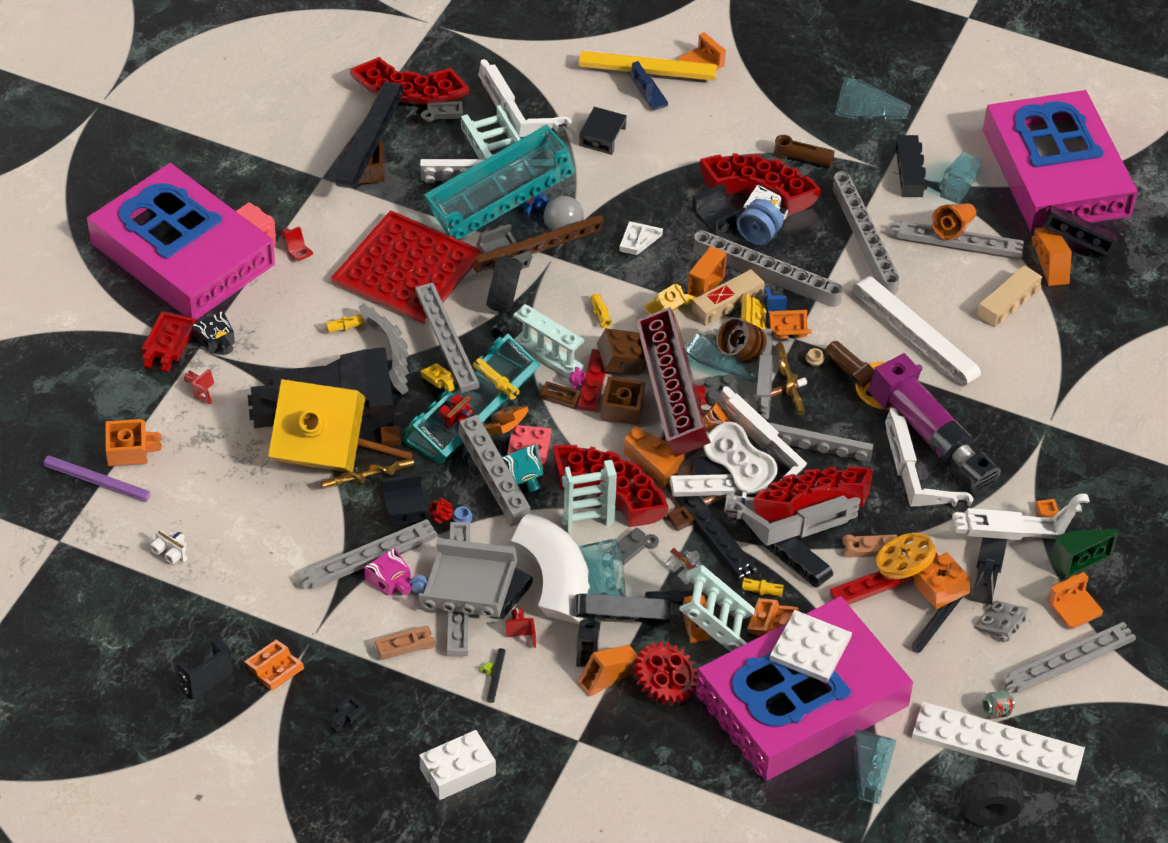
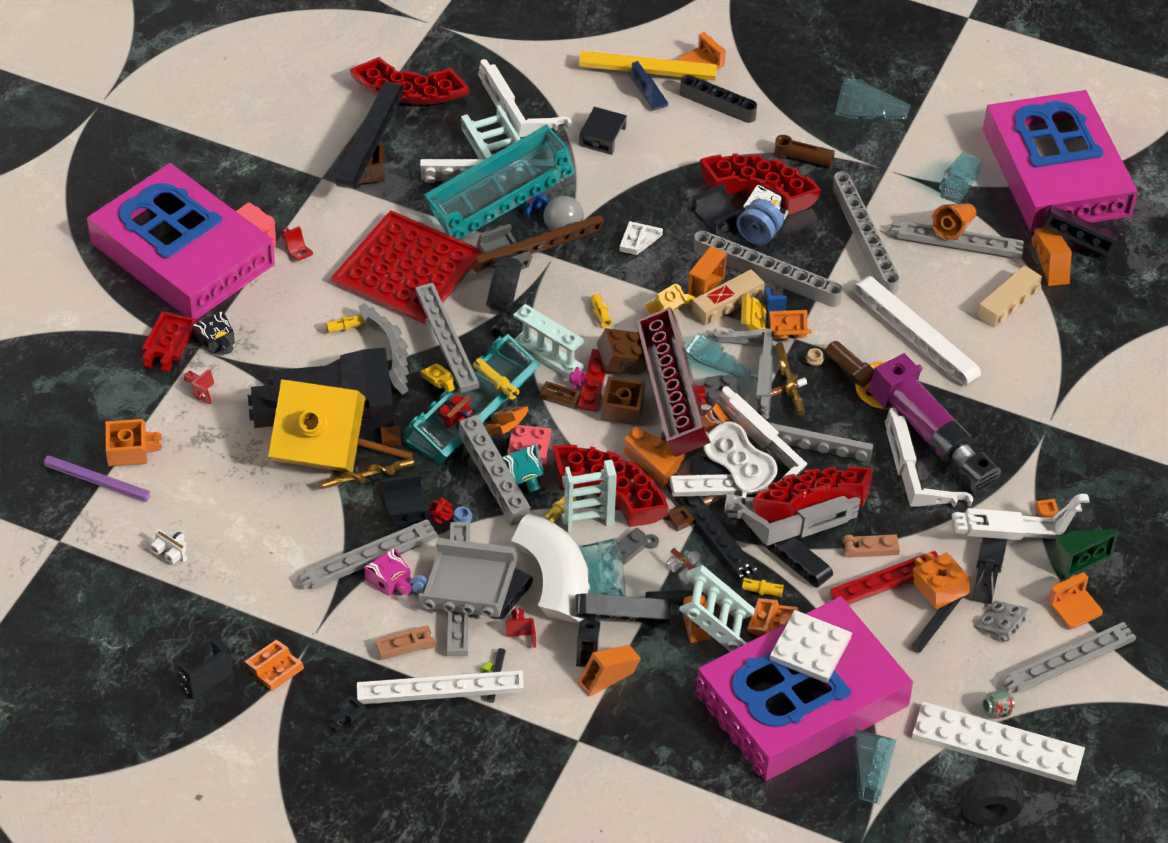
(440, 687): none -> white plate
(442, 110): dark grey hinge -> none
(457, 765): white piece -> none
(556, 510): none -> yellow pin
(665, 673): red gear -> none
(718, 98): none -> black beam
(741, 340): reddish brown wheel -> none
(910, 166): black brick -> none
(911, 550): light orange wedge -> none

